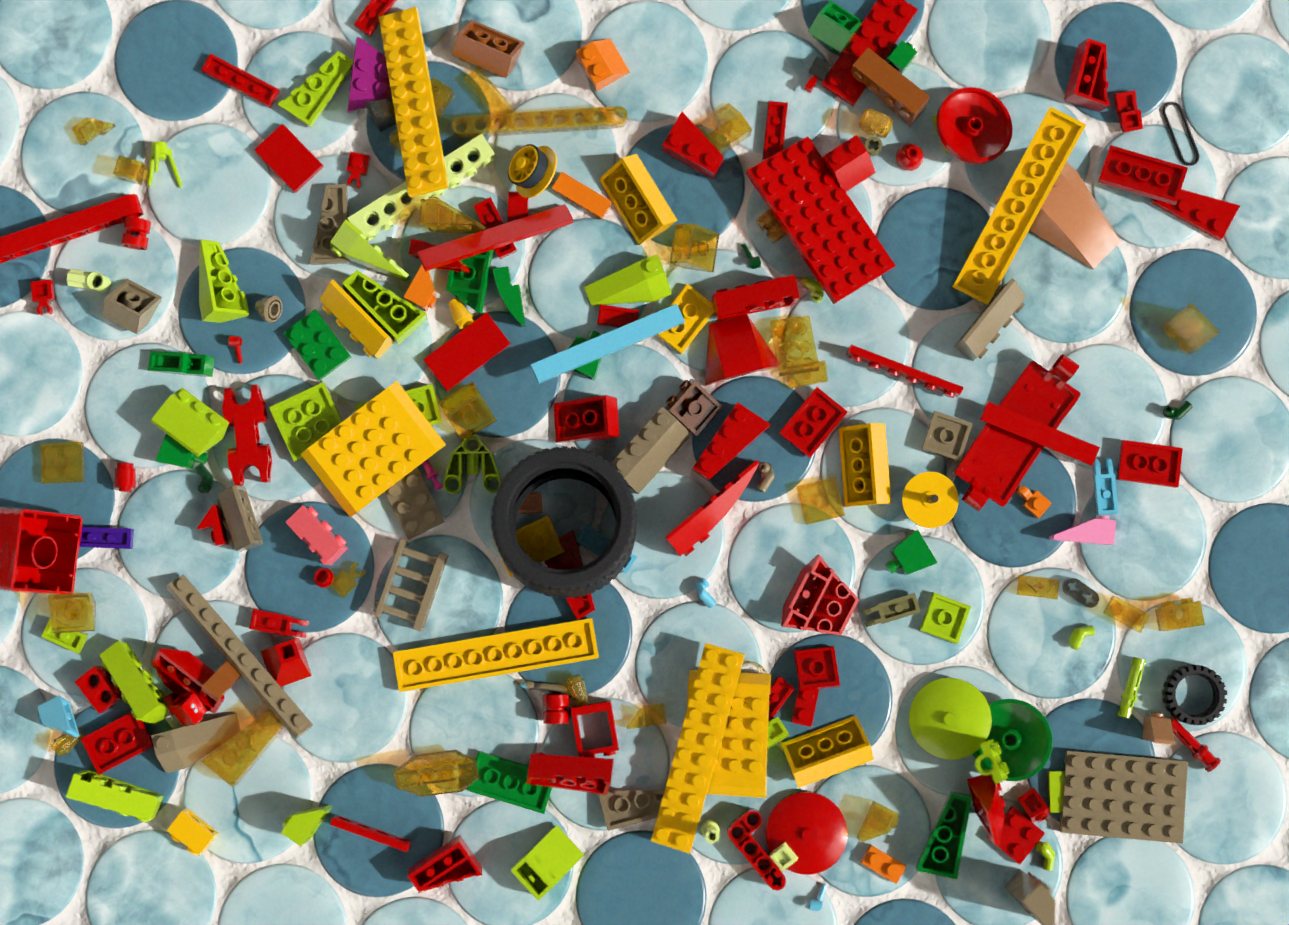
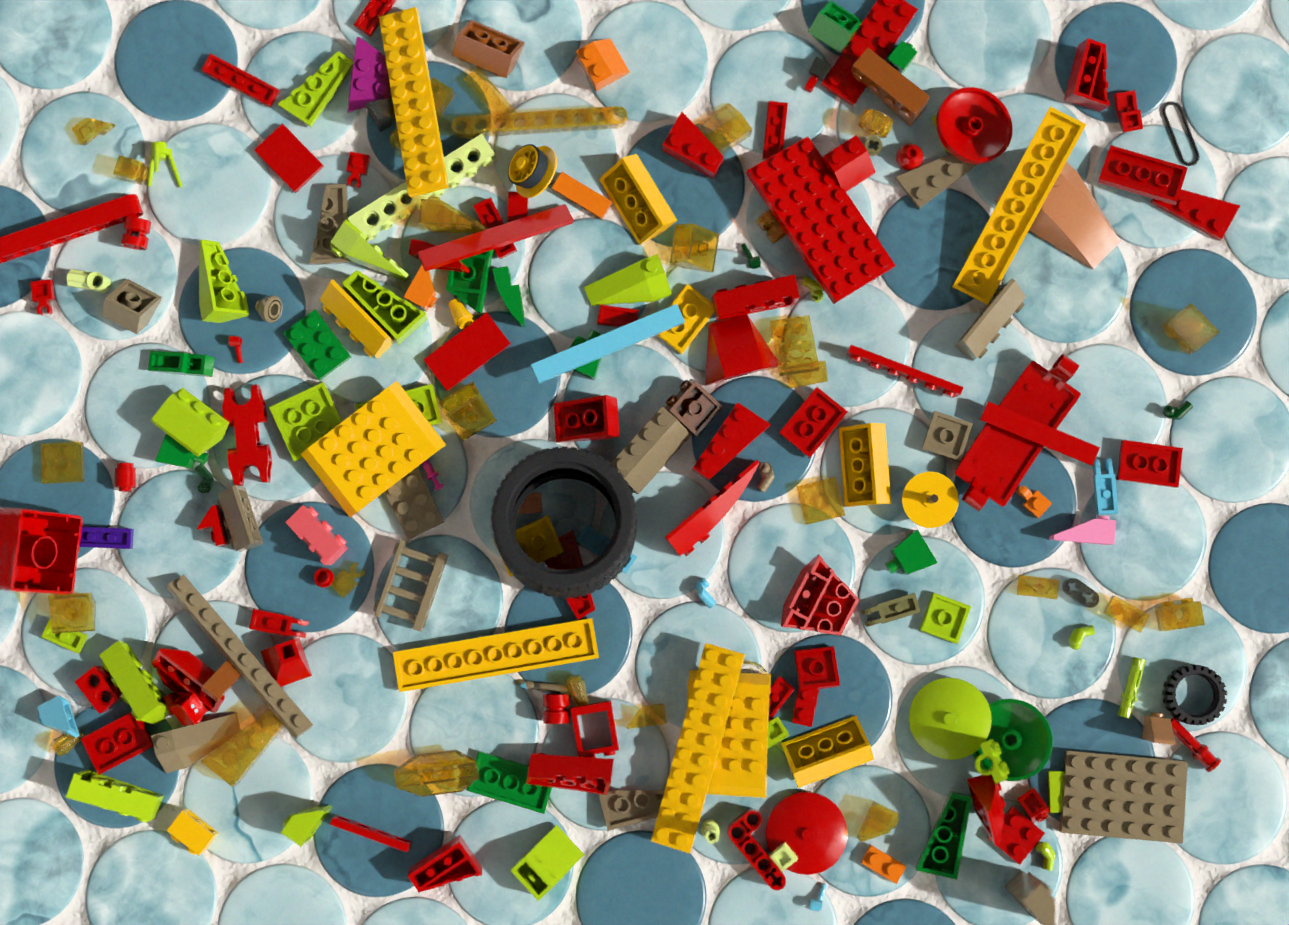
(456, 465): lime connector -> none
(932, 178): none -> dark tan wing

